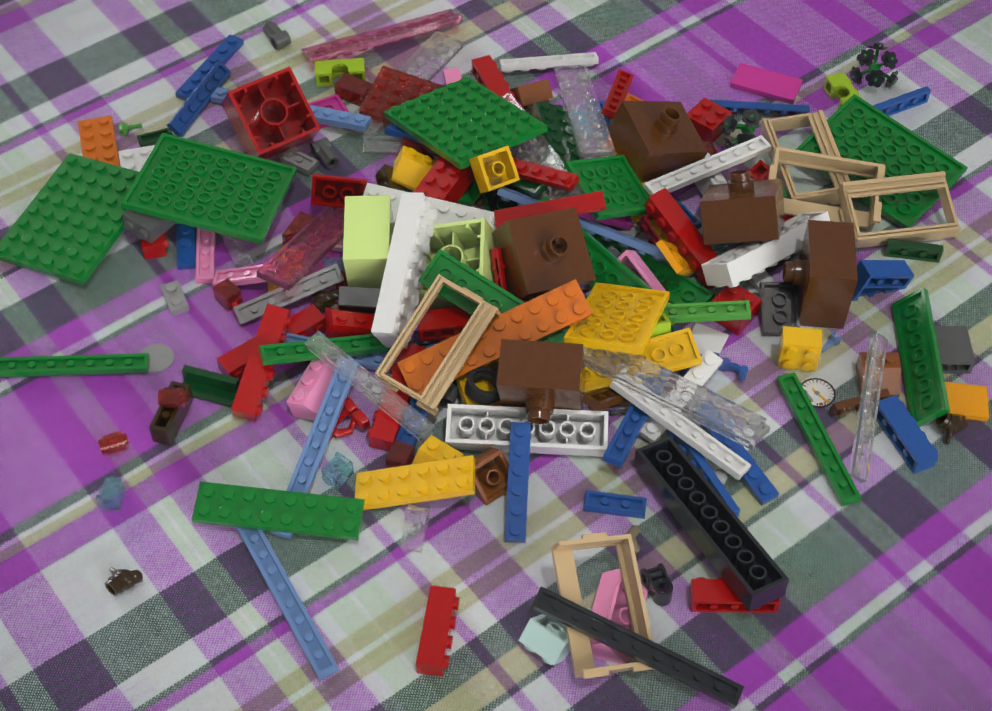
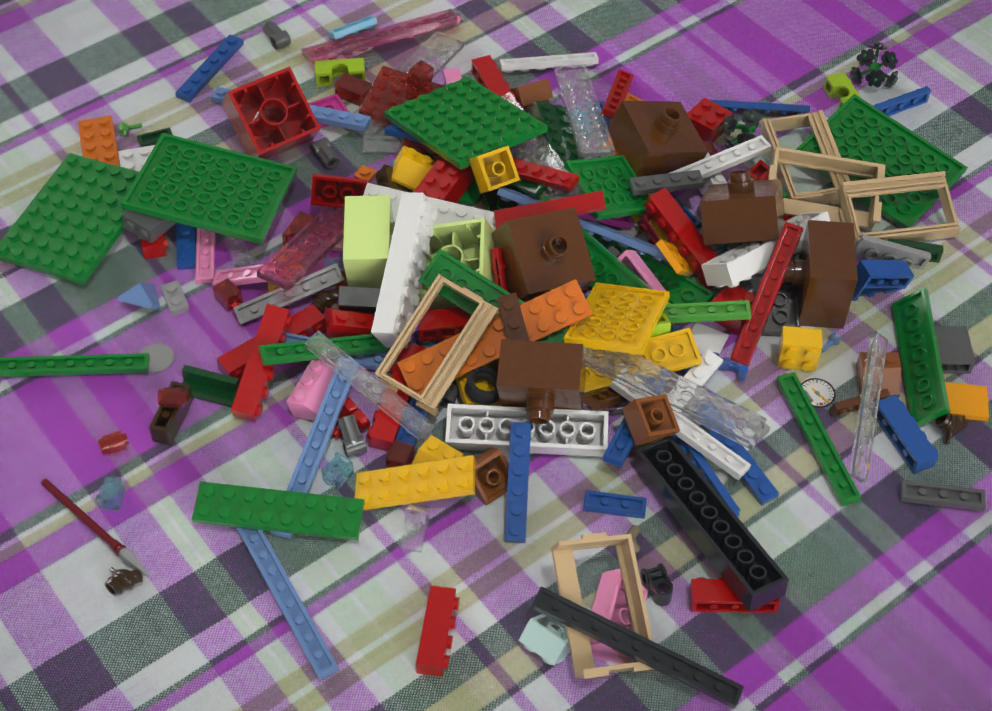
(126, 555): none -> dark red piece
(142, 295): none -> medium blue slope
(198, 99): blue plate -> none
(300, 160): light grey plate -> none
(352, 440): none -> dark grey piece
(353, 28): none -> medium azure plate
(365, 173): none -> orange plate
(420, 75): none -> clear red brick
(513, 317): none -> reddish brown plate
(650, 419): none -> dark orange slope
(670, 181): none -> dark grey plate
(766, 83): dark pink tile -> none
(767, 293): none -> red tile
(878, 249): none -> light grey wing
(942, 495): none -> dark grey plate

